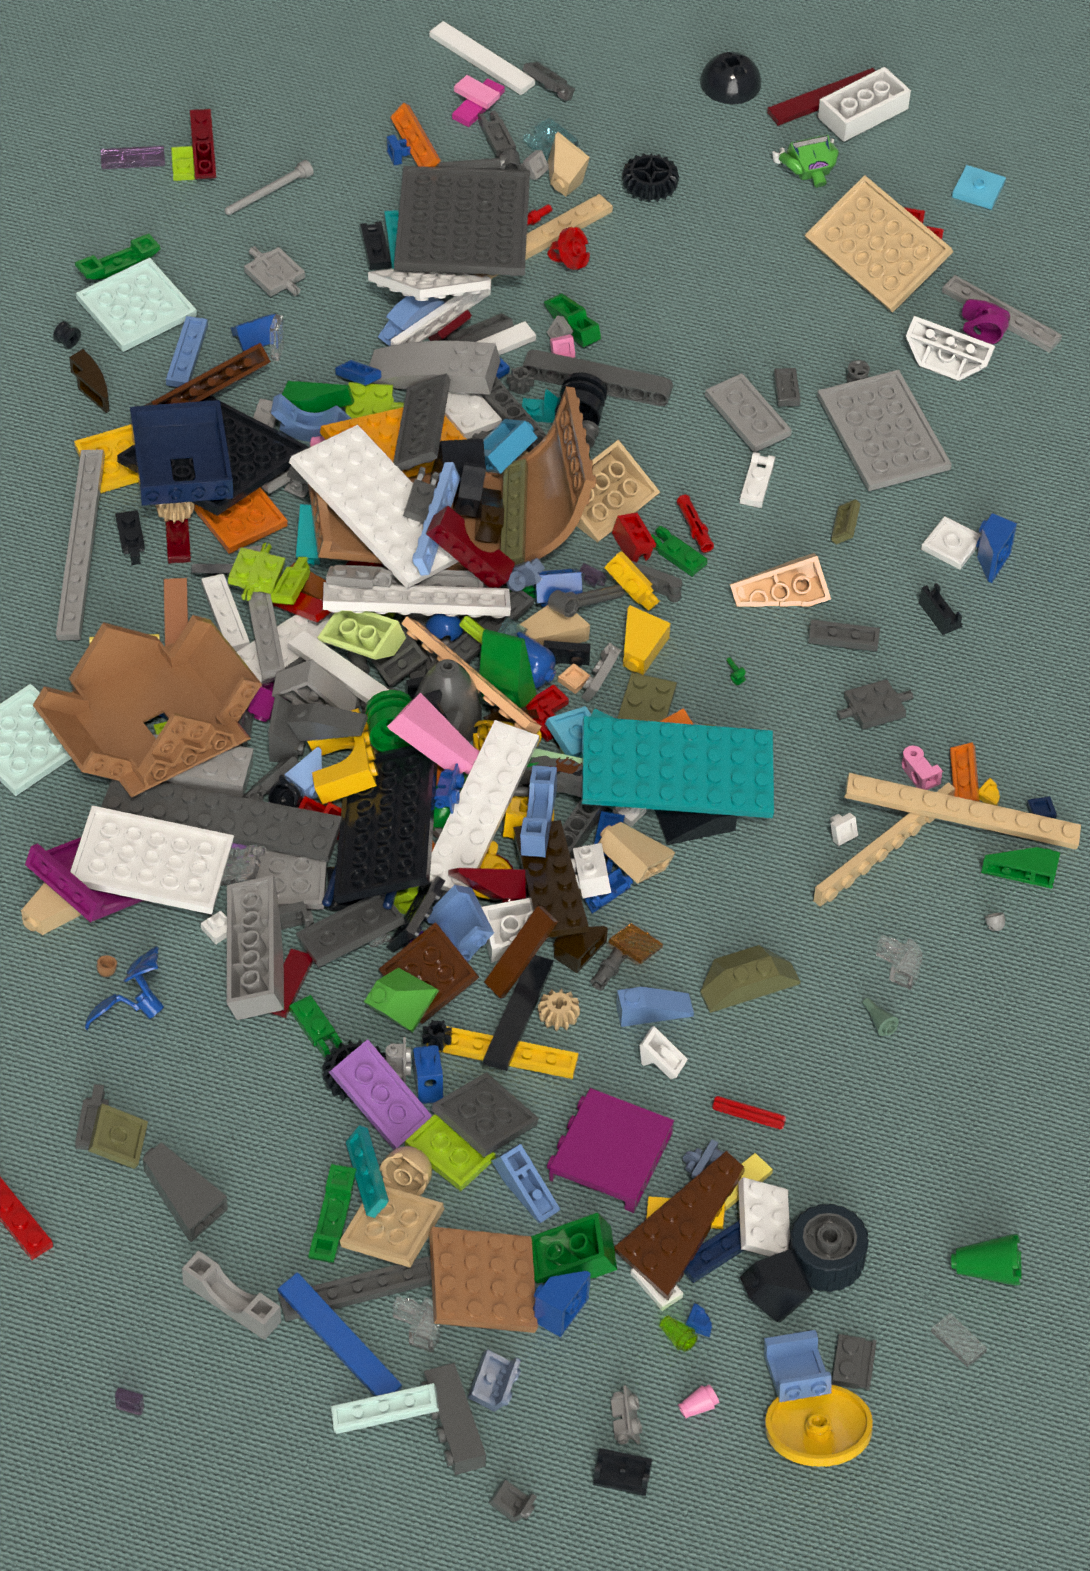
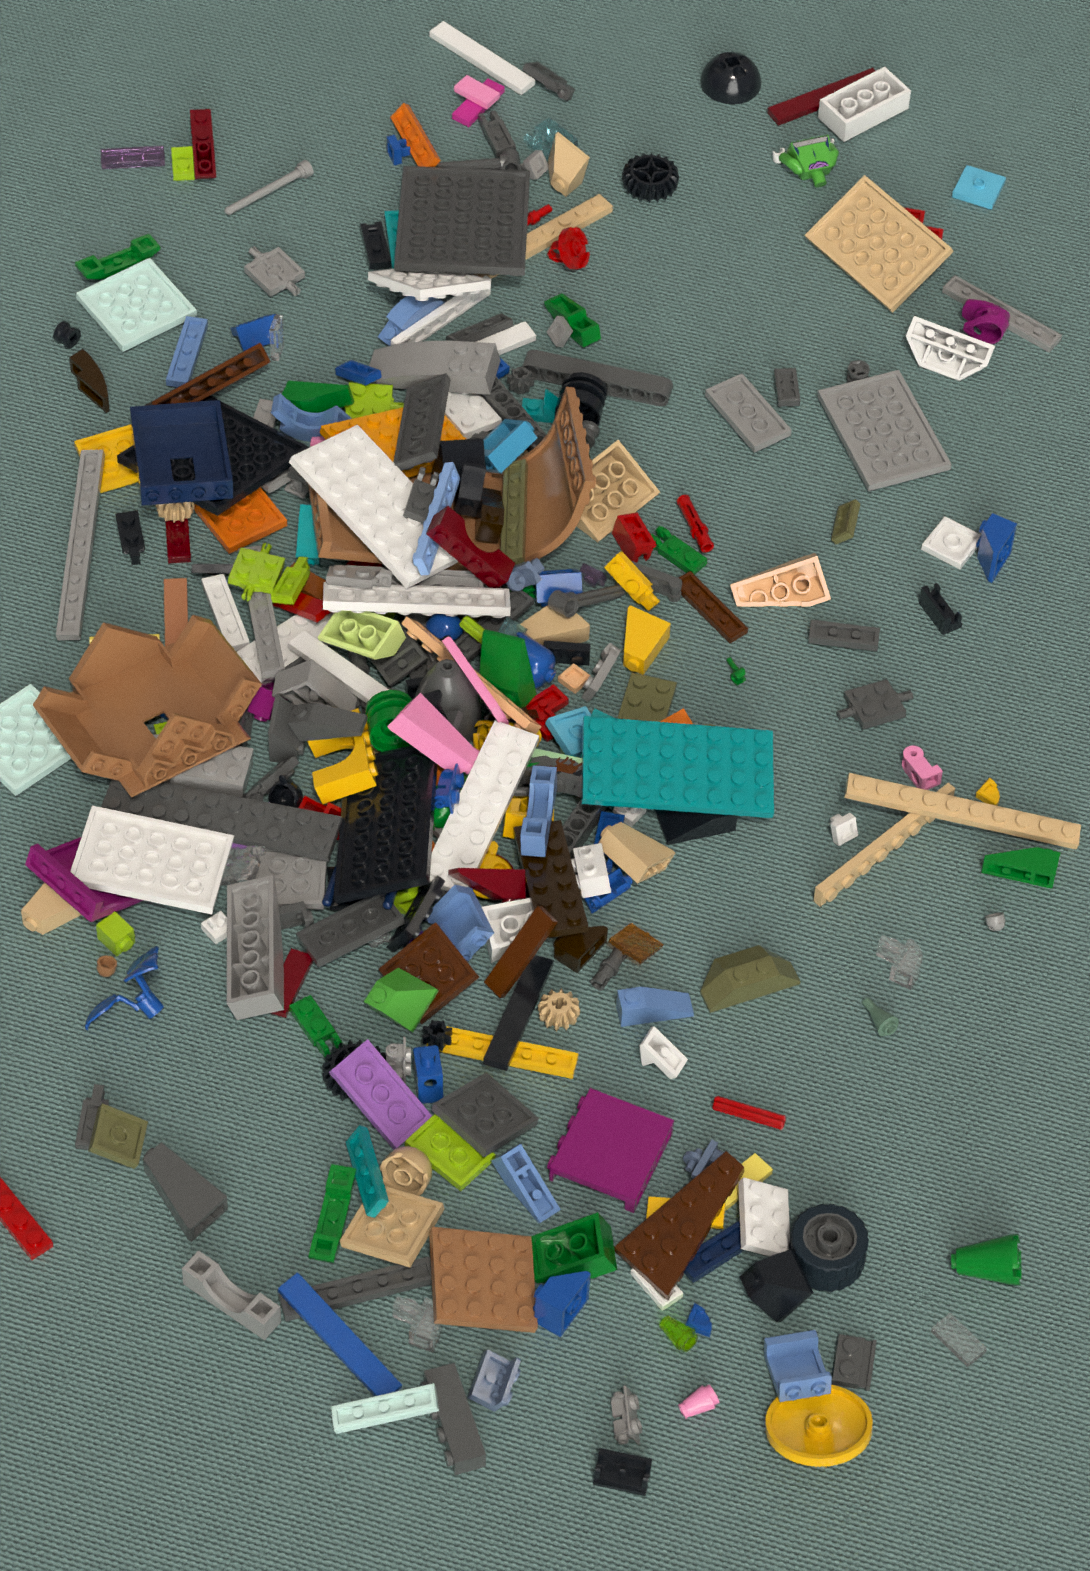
(115, 934): none -> lime brick
(129, 1401): clear purple tile -> none
(302, 773): light blue slope -> none
(450, 326): dark red tile -> none
(474, 679): none -> bright pink tile
(512, 1502): dark grey bracket -> none
(563, 346): bright pink plate -> none
(711, 608): none -> reddish brown tile
(757, 480): white plate -> none
(965, 771): orange tile -> none
(1042, 806): dark blue tile -> none

